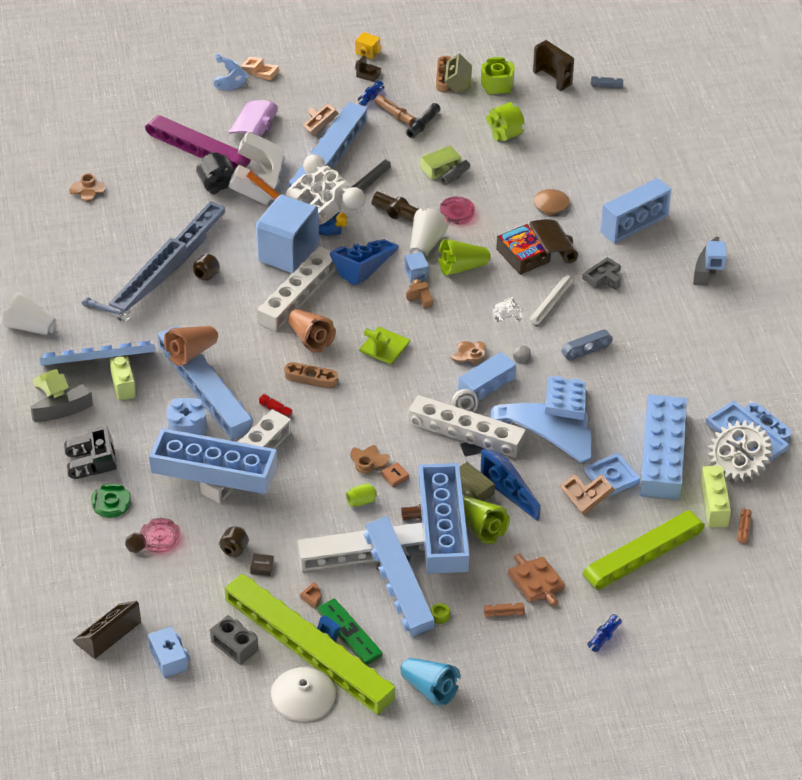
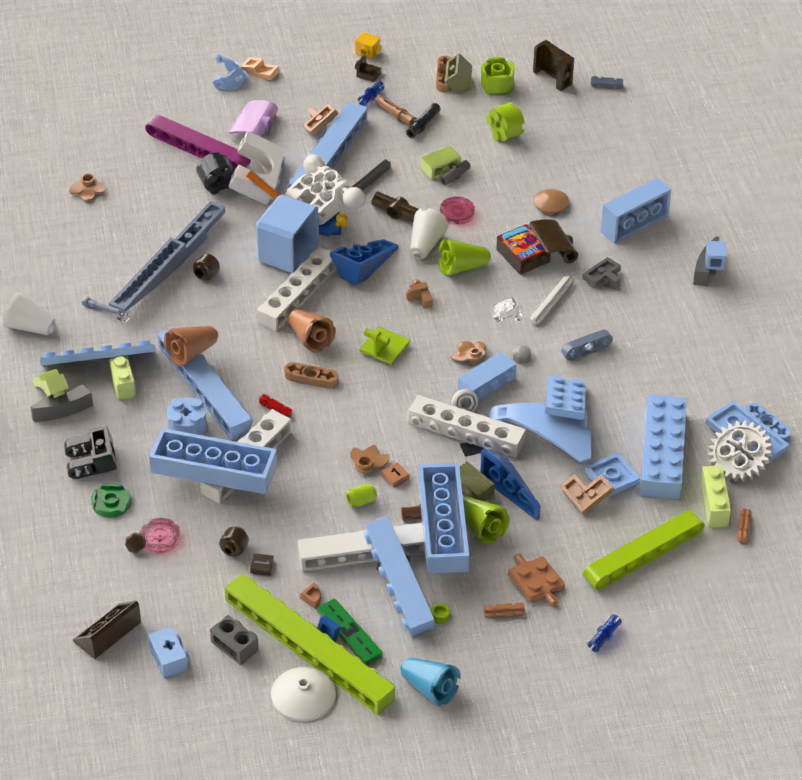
(416, 266): light blue brick -> none

